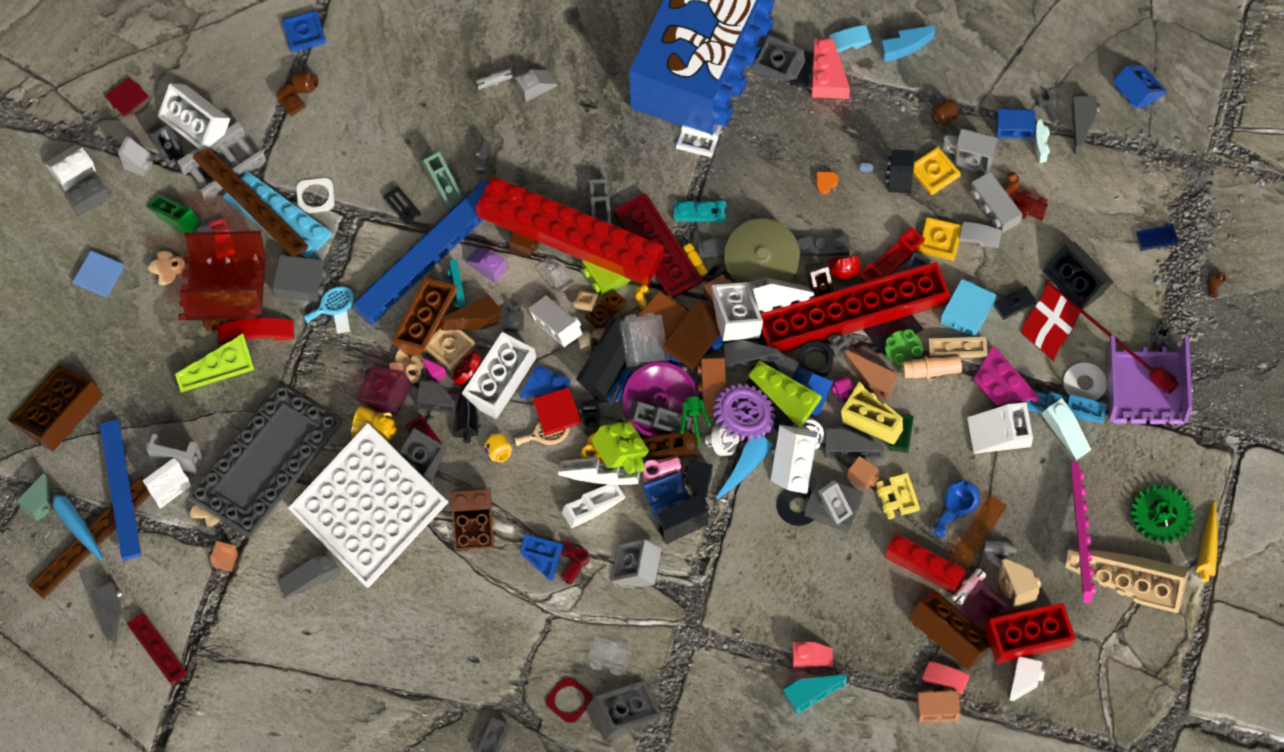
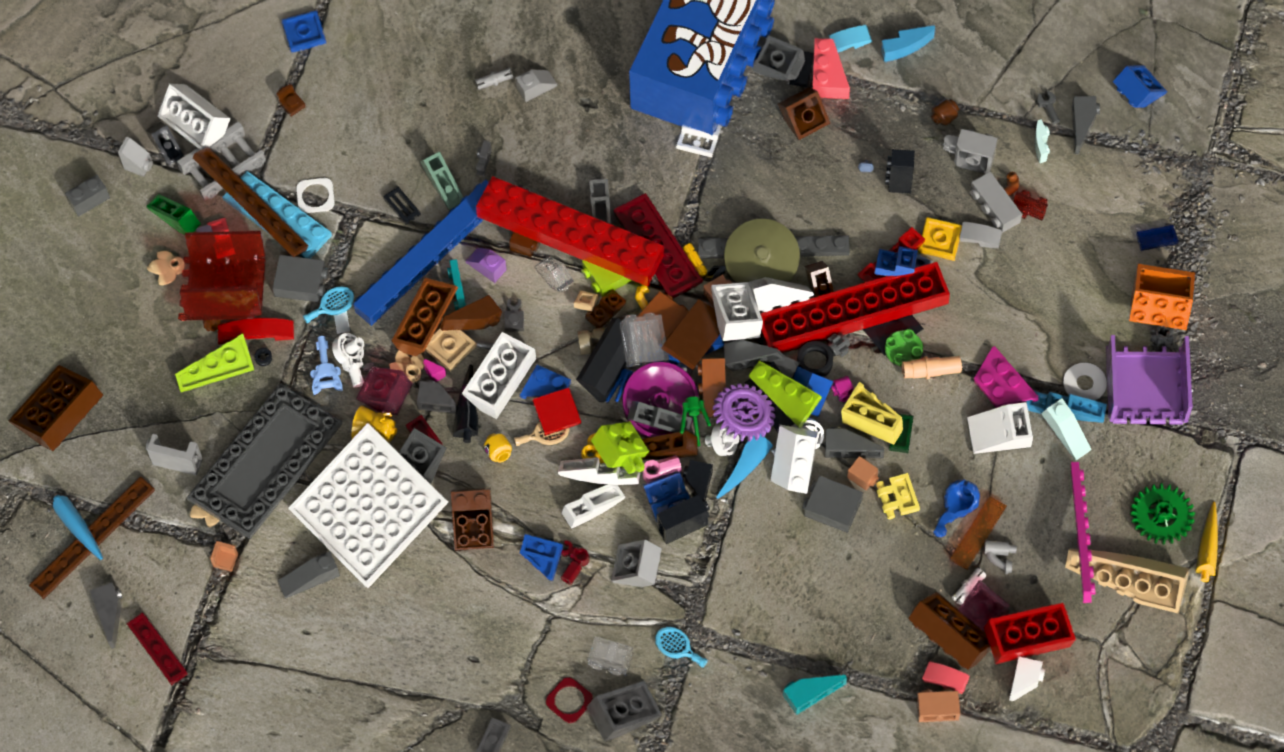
(36, 499): sand green slope -> none
(71, 166): white slope -> none
(98, 274): medium blue tile -> none
(120, 490): blue tile -> none
(126, 96): dark red piece -> none
(167, 483): white slope -> none
(260, 362): none -> black bush
(304, 81): reddish brown head -> none
(325, 370): none -> light blue piece
(344, 355): none -> white pin
(467, 369): red tile -> none
(555, 320): white brick -> none
(590, 414): black piece -> none
(685, 653): none -> medium azure piece
(699, 211): teal plate -> none
(785, 511): black gear -> none
(804, 113): none -> reddish brown slope
(811, 656): coral slope -> none
(826, 181): orange tile -> none
(834, 502): light grey slope -> none
(845, 267): red piece -> none
(873, 376): nougat slope -> none
(895, 263): none -> blue slope
(925, 564): red brick -> none
(935, 171): yellow tile -> none
(964, 347): tan plate -> none
(968, 308): medium azure brick -> none
(1014, 303): black plate -> none
(1016, 123): blue brick -> none
(1018, 586): tan slope -> none
(1054, 321): flag -> none
(1077, 275): black slope -> none
(1162, 296): none -> orange container
(1214, 282): reddish brown arm -> none

